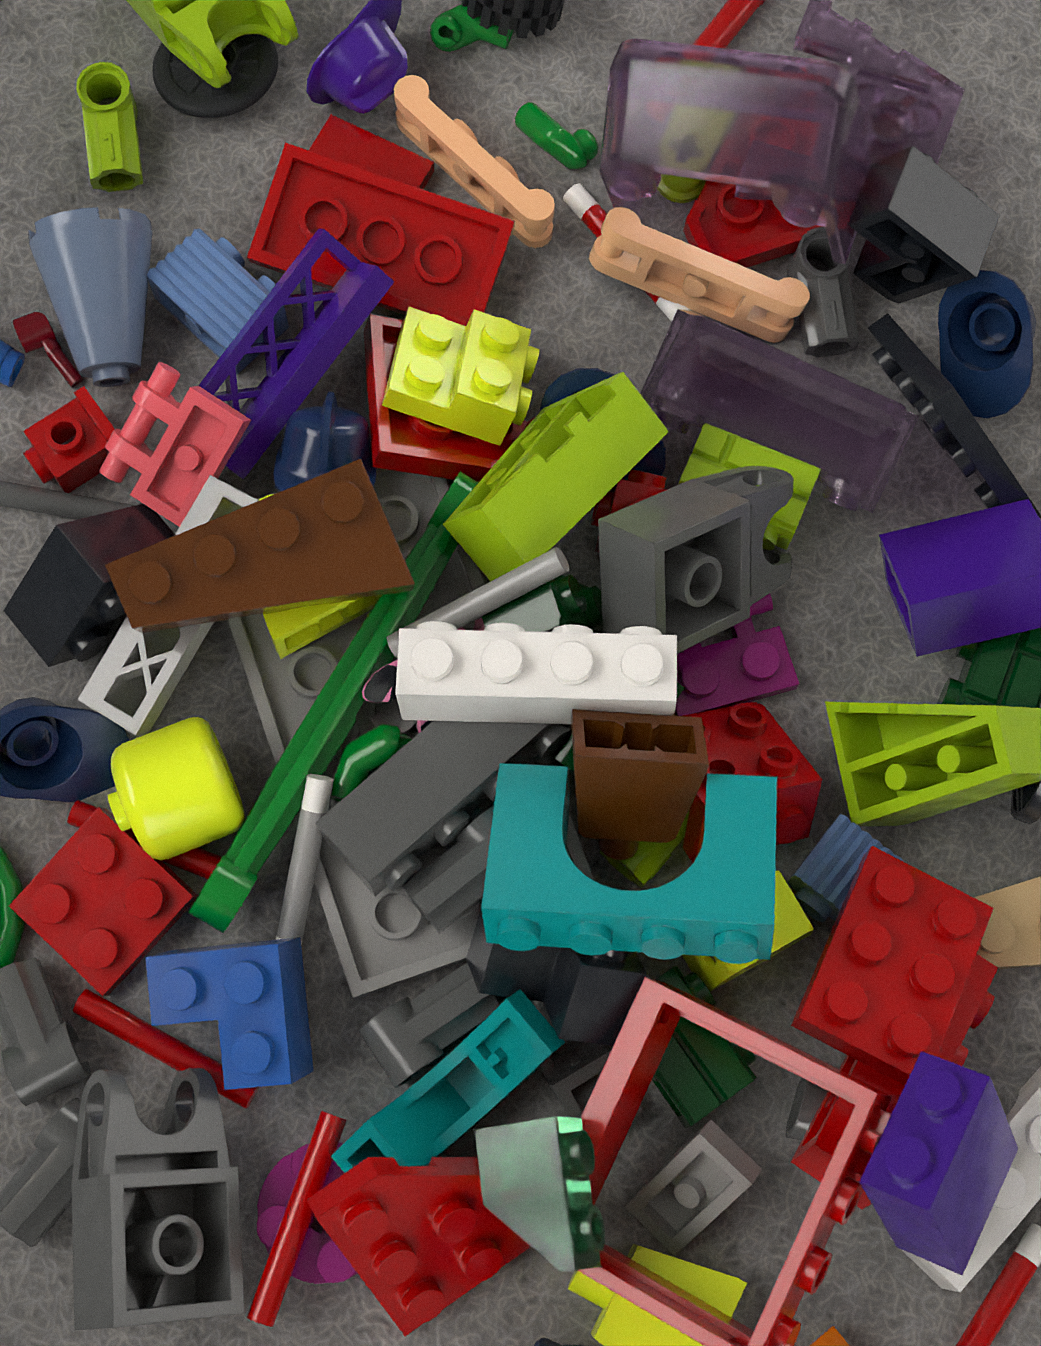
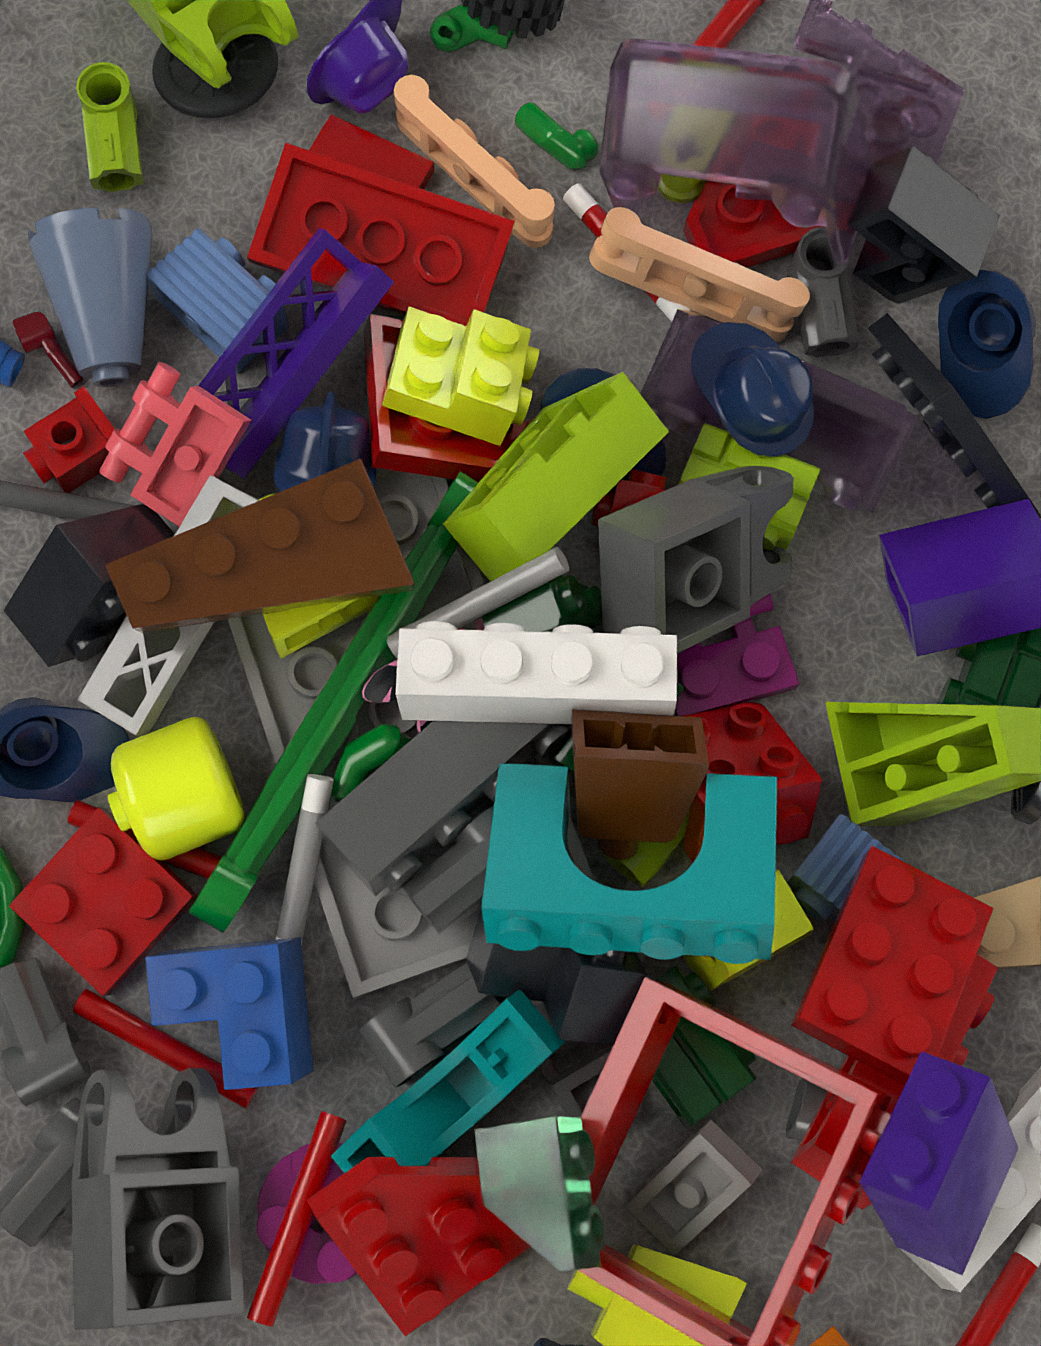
(754, 388): none -> dark blue piece

